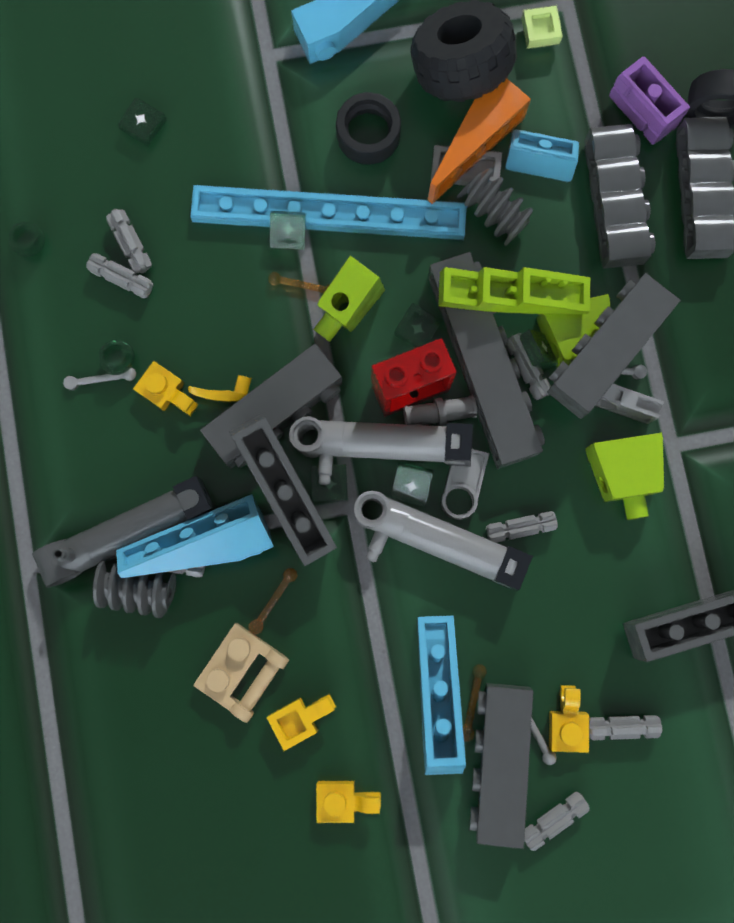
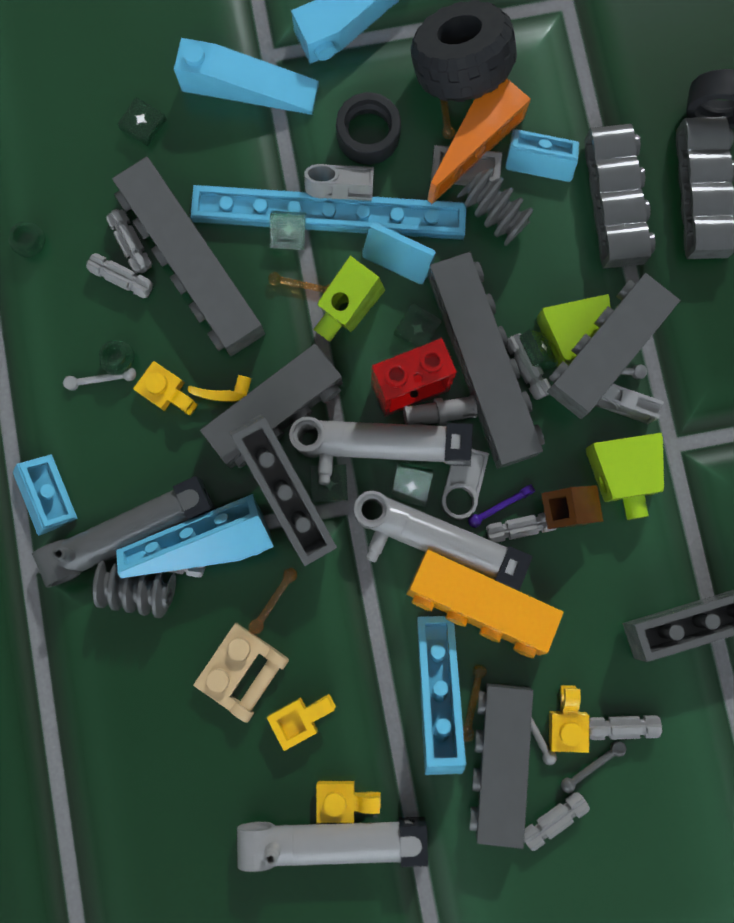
(44, 494): none -> medium azure slope
(189, 257): none -> dark grey brick
(233, 76): none -> medium azure slope
(266, 845): none -> light grey piece
(339, 182): none -> light grey piece
(398, 253): none -> medium azure slope
(448, 131): none -> clear orange hinge
(475, 520): none -> dark purple hinge
(484, 604): none -> light orange brick
(514, 292): lime slope -> none
(541, 27): yellowish green plate -> none
(572, 507): none -> reddish brown brick
(616, 748): none -> dark grey hinge
(648, 100): medium lavender brick -> none

